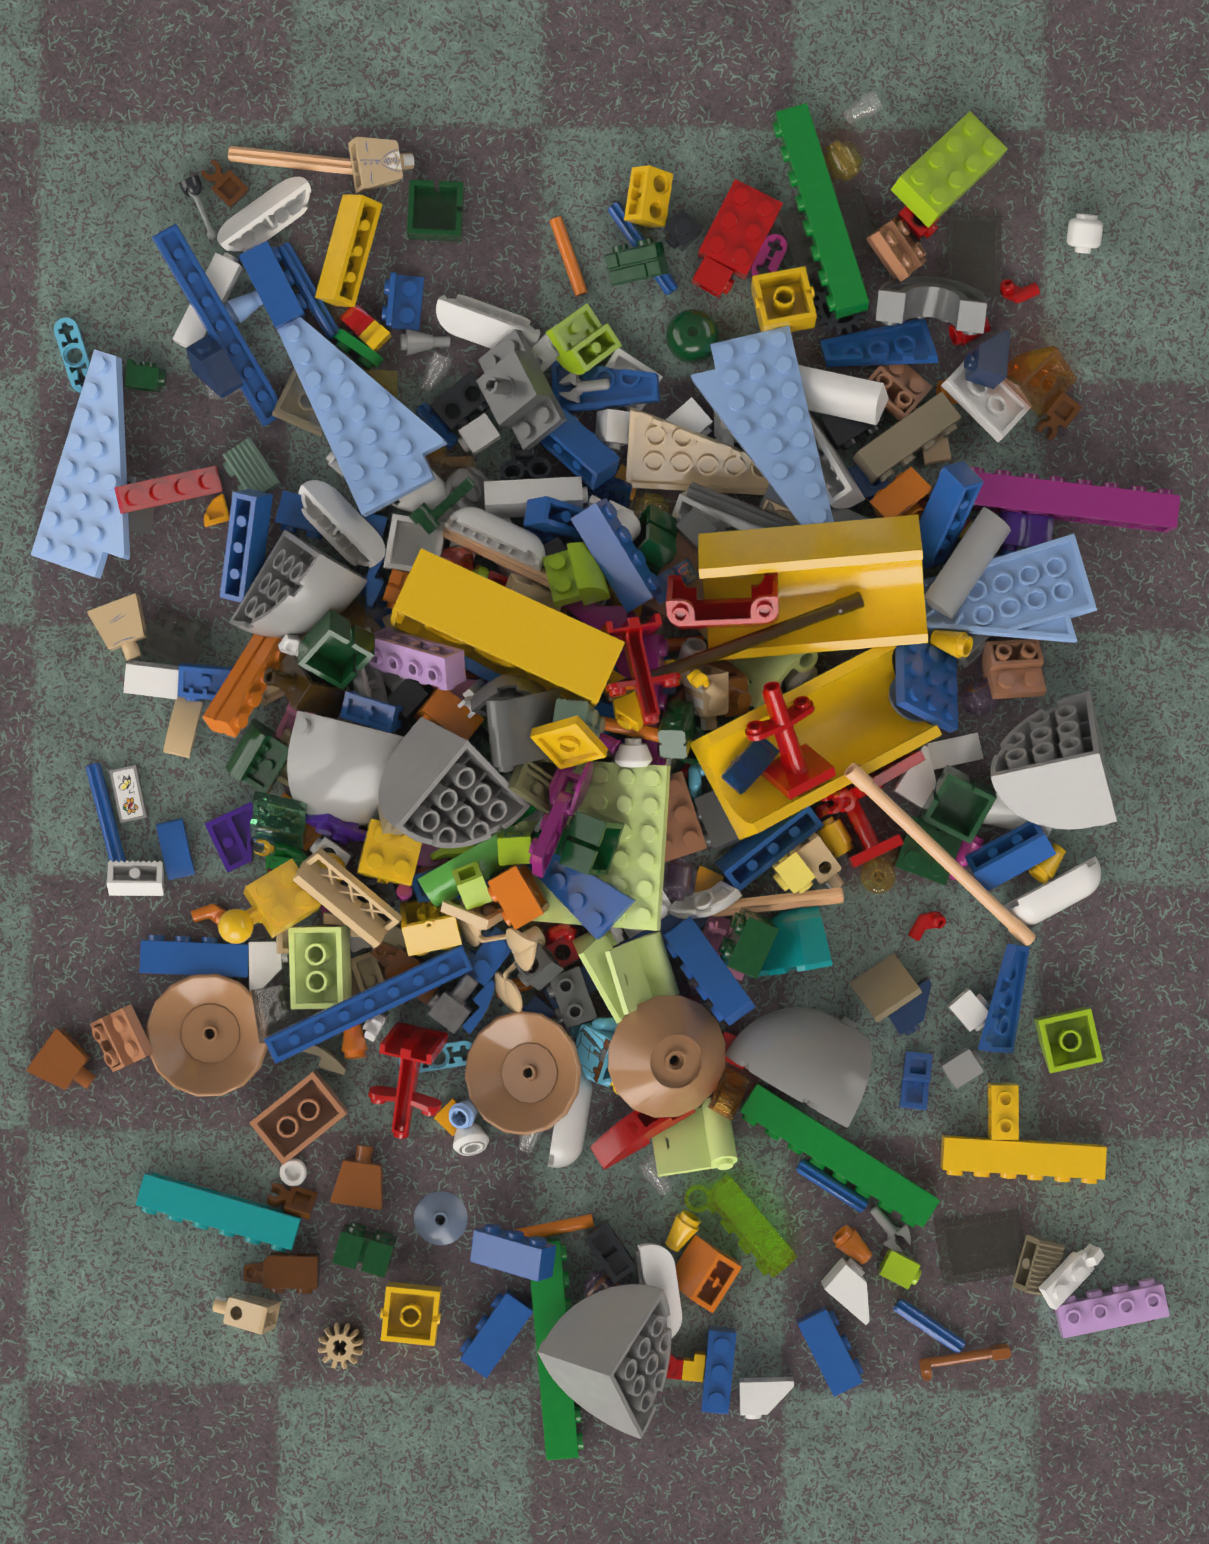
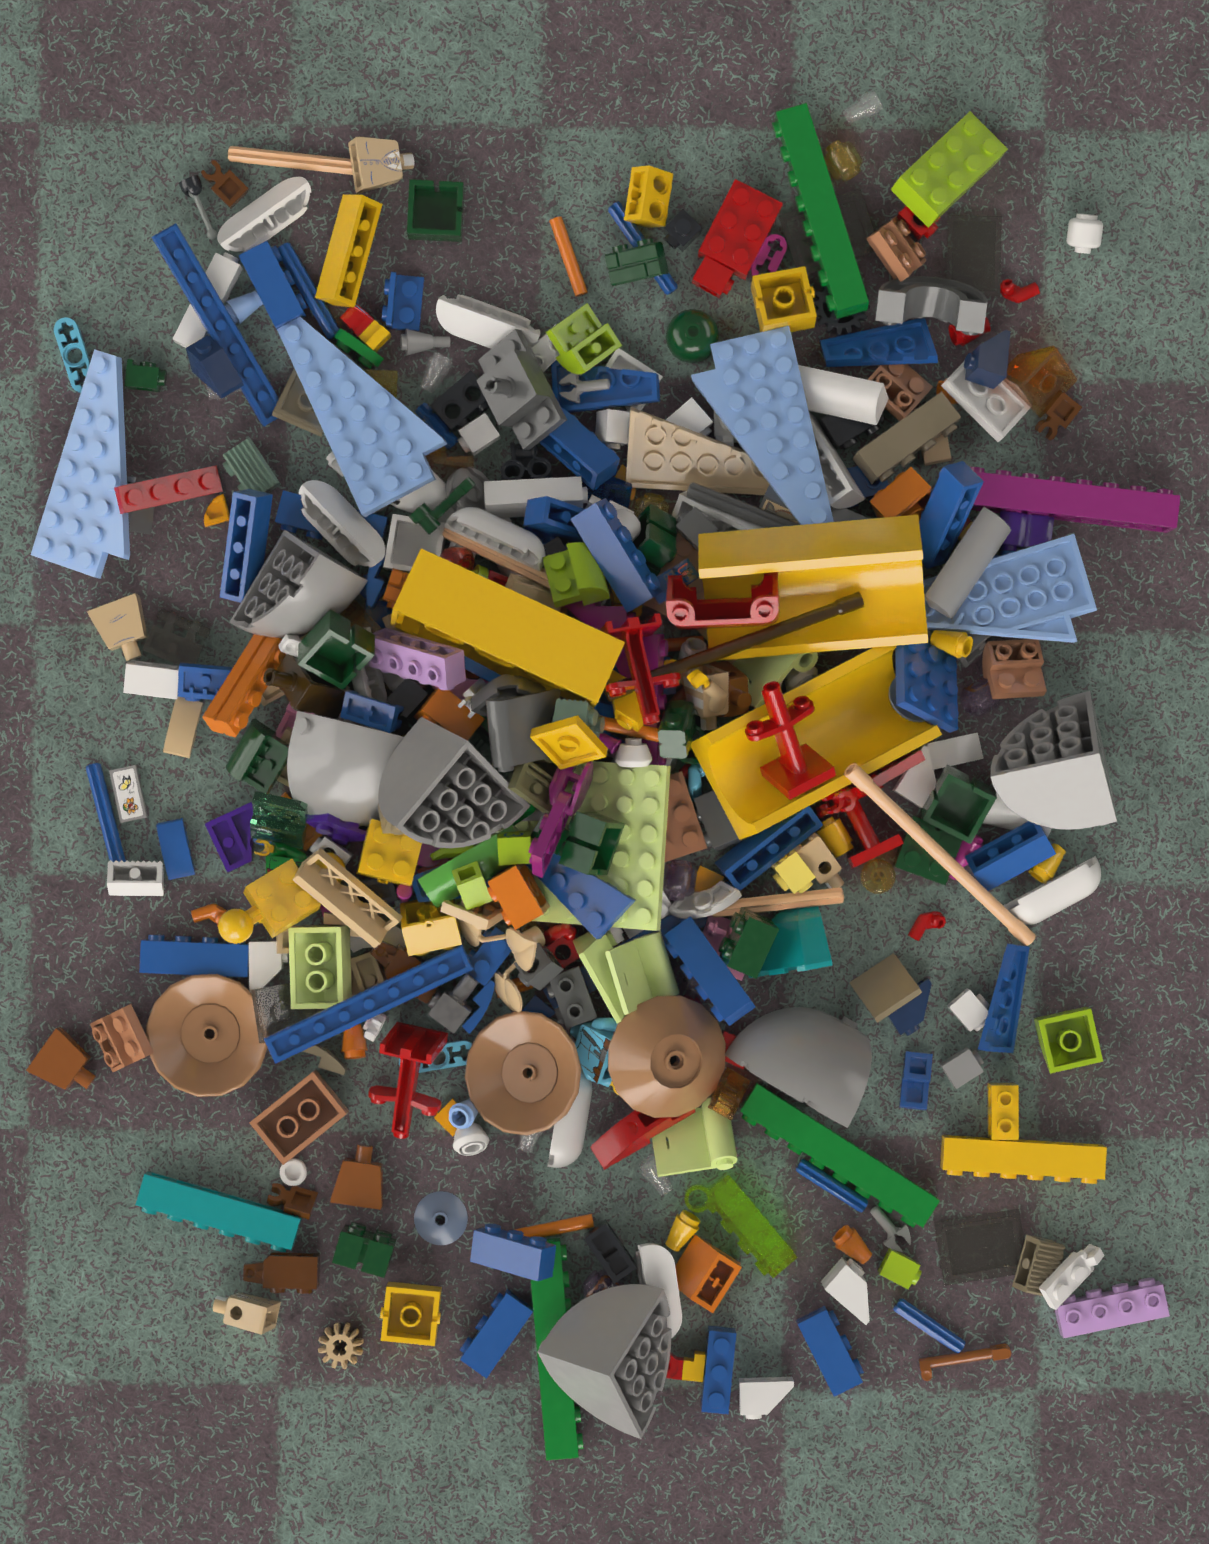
(749, 765): clear blue slope -> none

